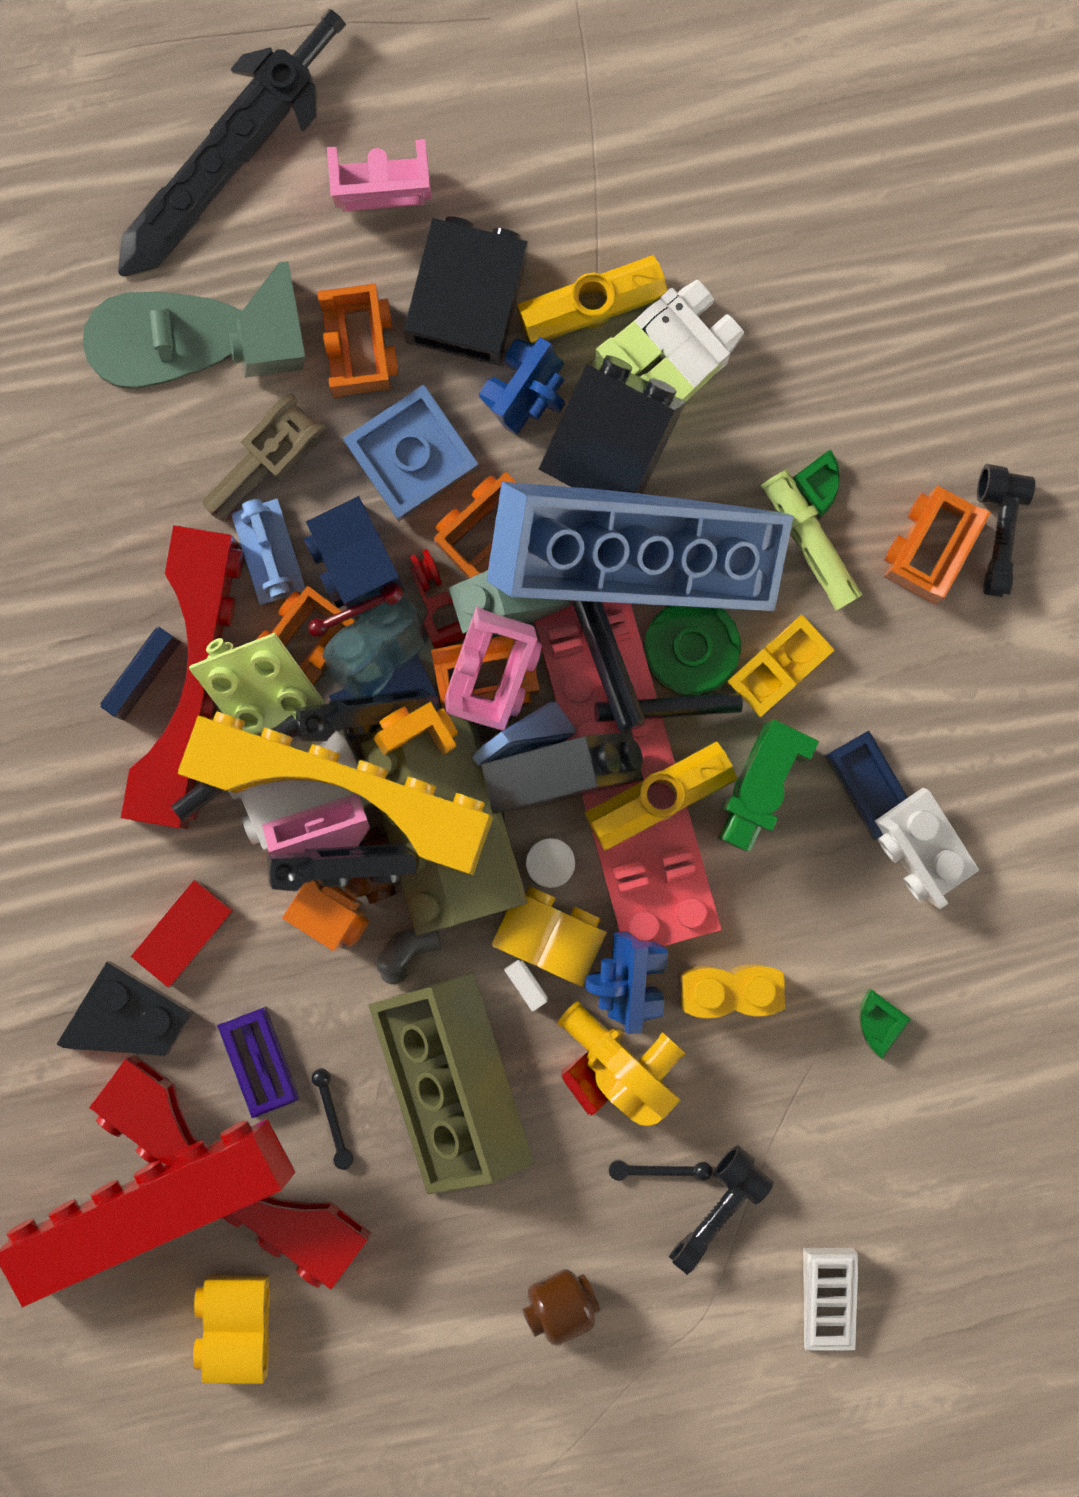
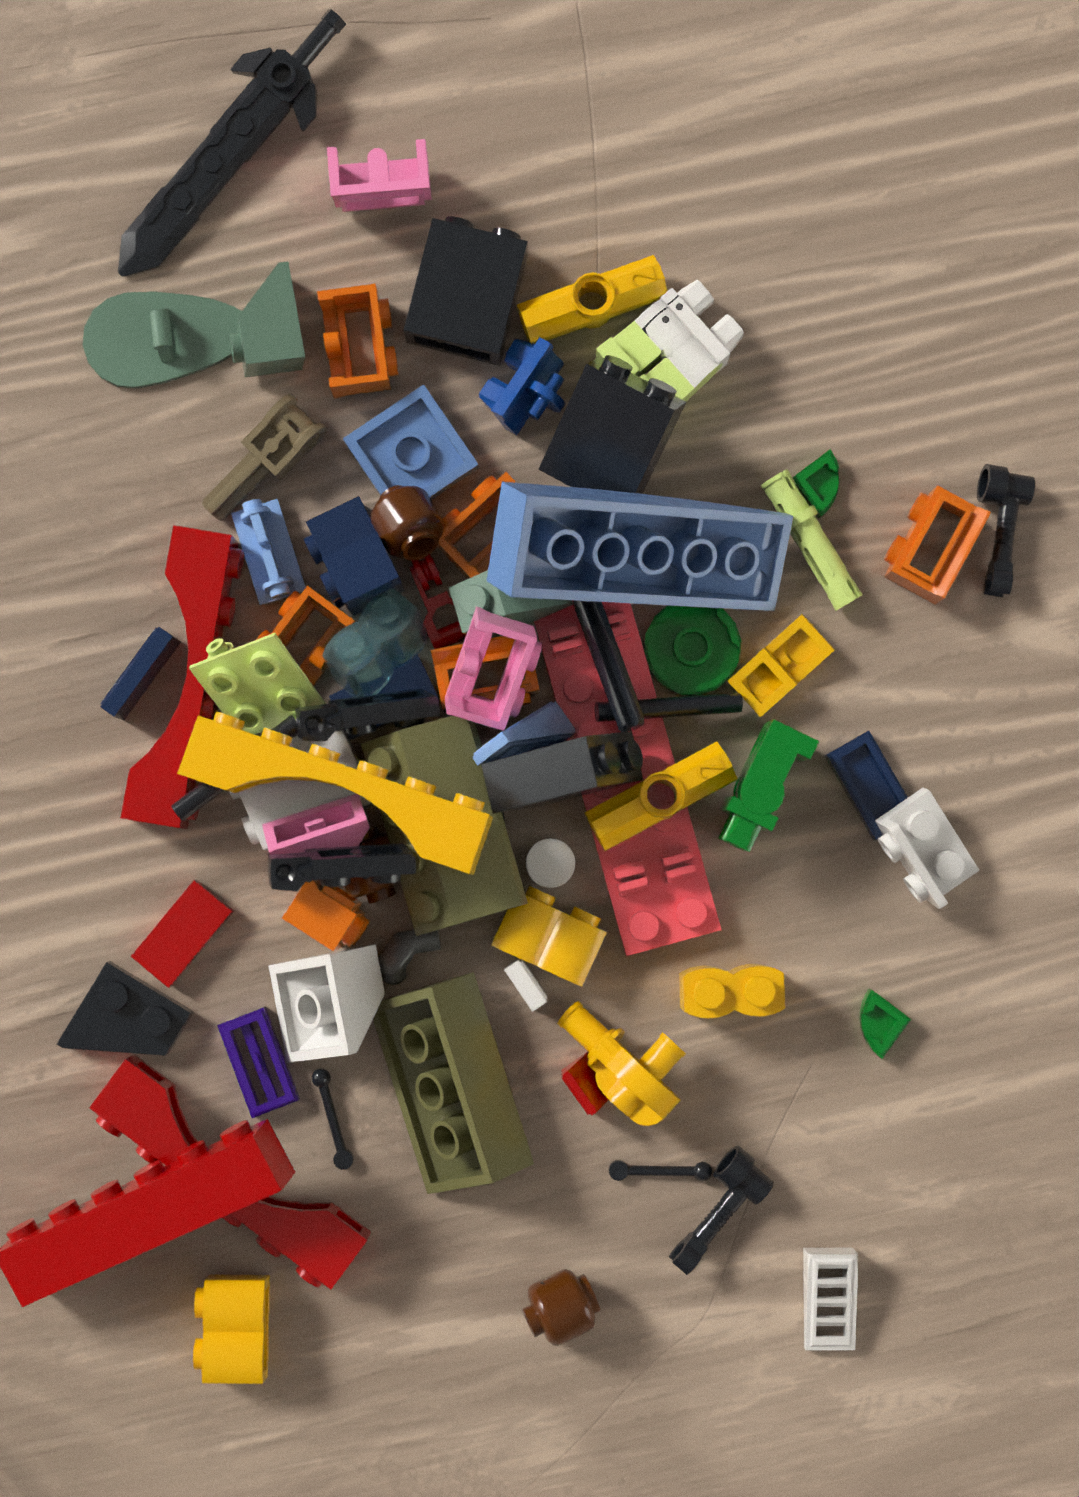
(327, 1002): none -> white slope
(390, 594): dark red hinge -> none
(404, 726): light orange bracket -> none
(407, 522): none -> reddish brown head
(623, 981): blue hips -> none

